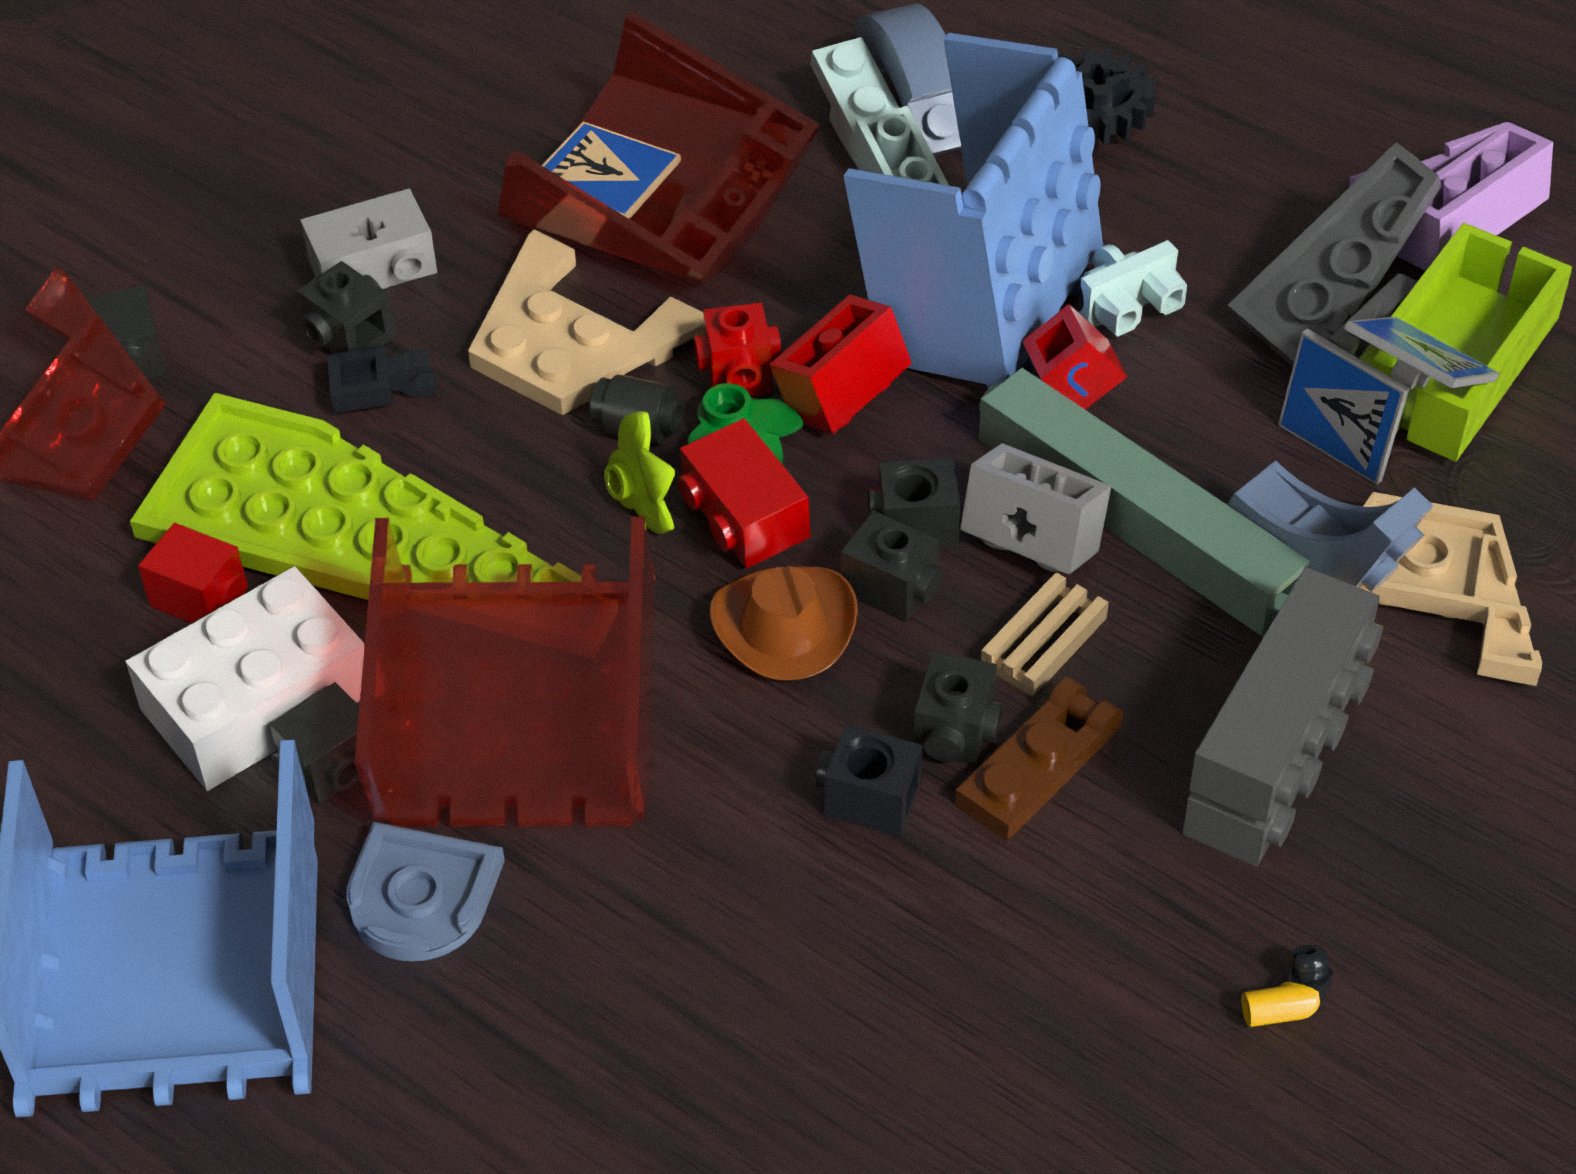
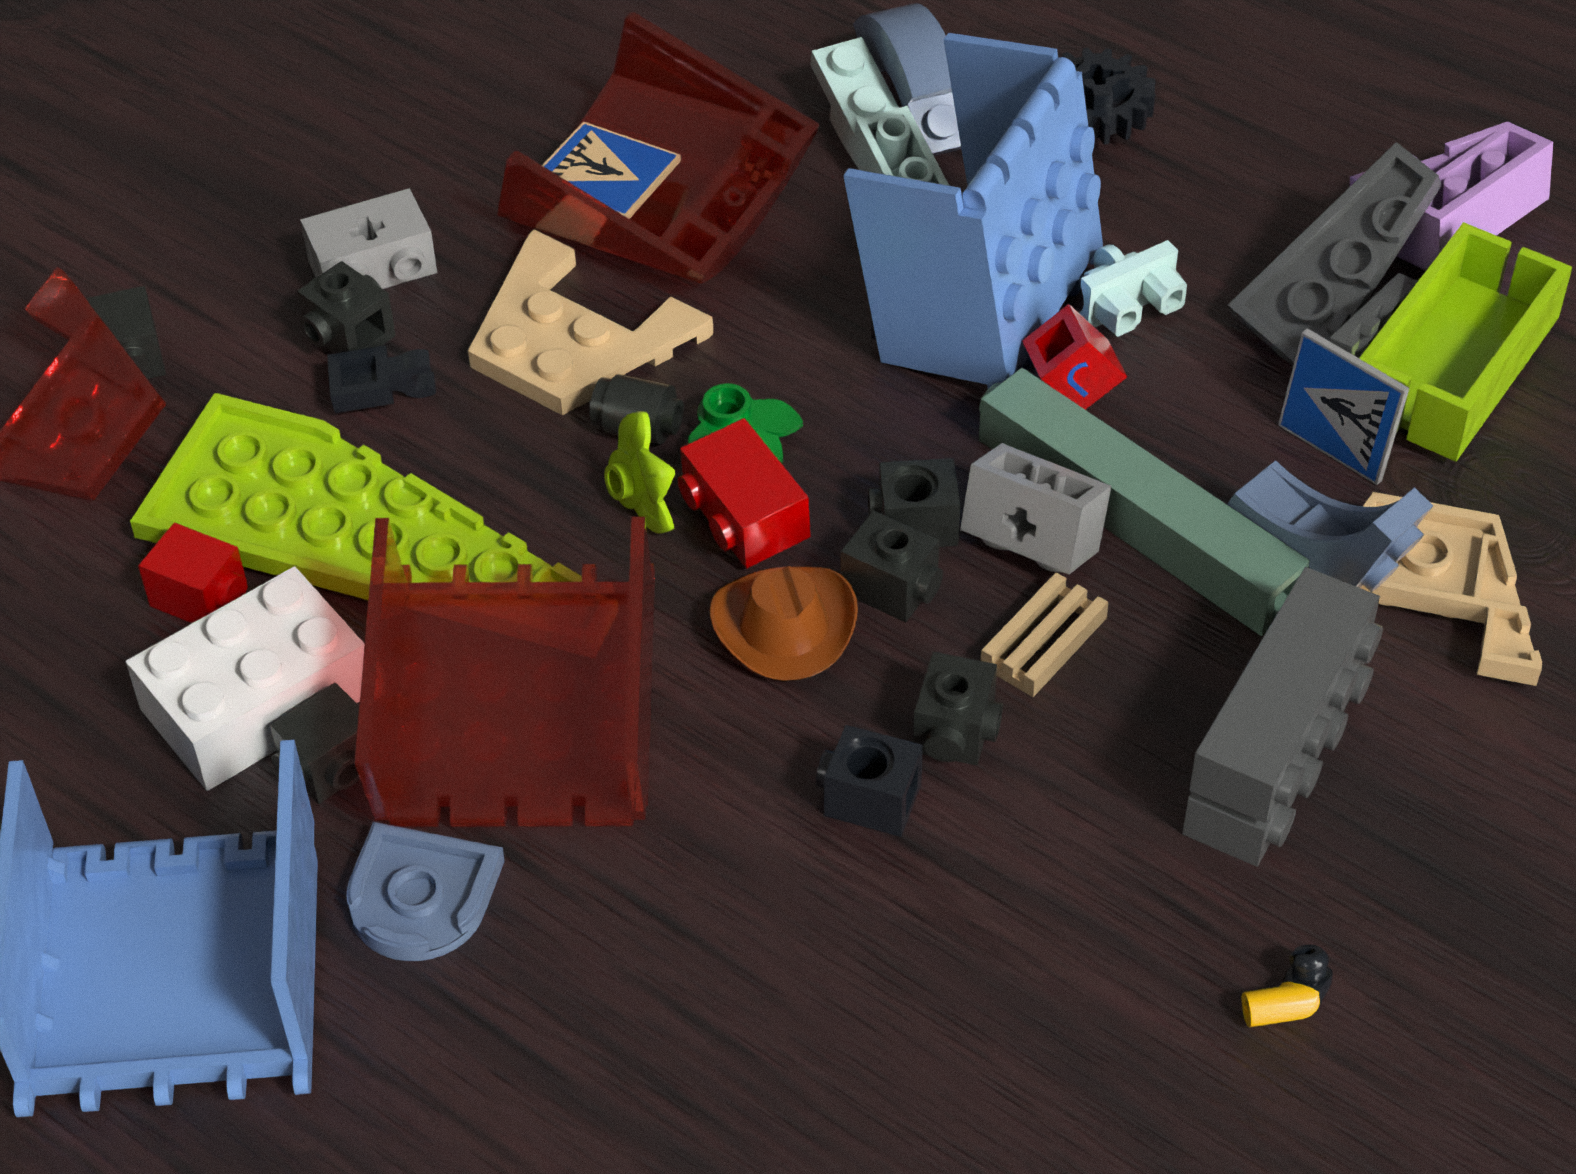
(738, 347): red brick -> none
(841, 363): red brick -> none
(1038, 759): reddish brown plate -> none
(1420, 354): piece -> none

